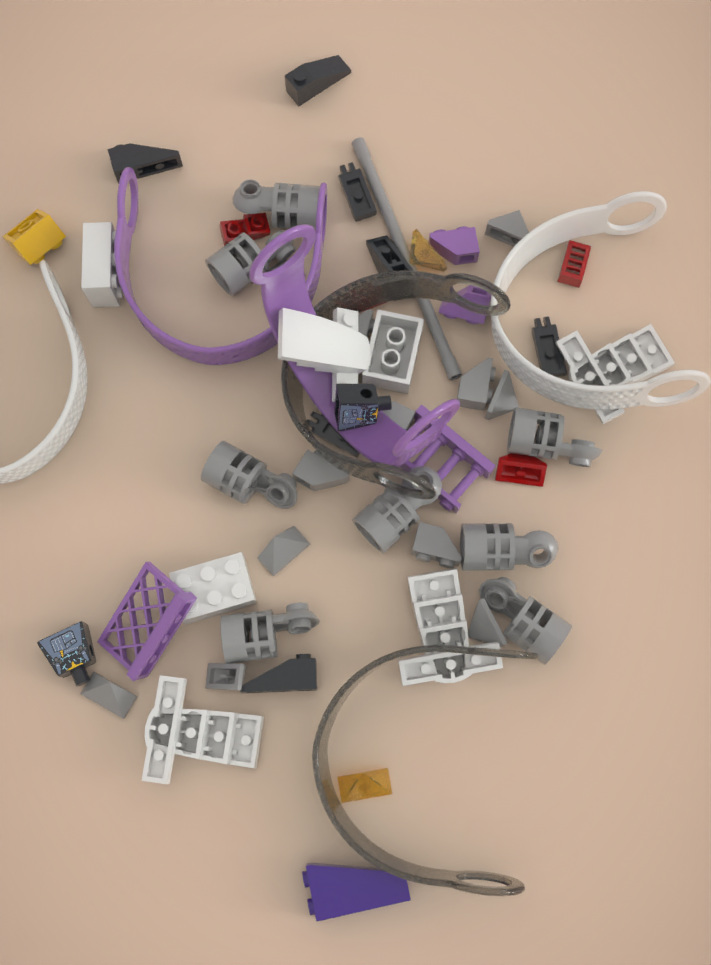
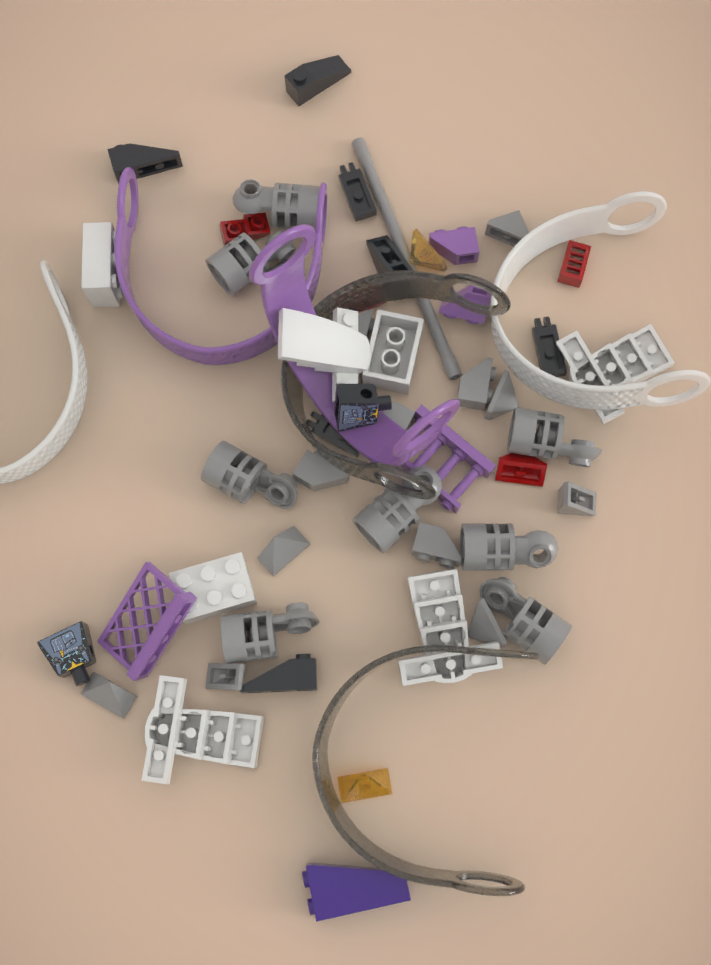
(35, 237): yellow slope -> none
(576, 500): none -> light grey slope

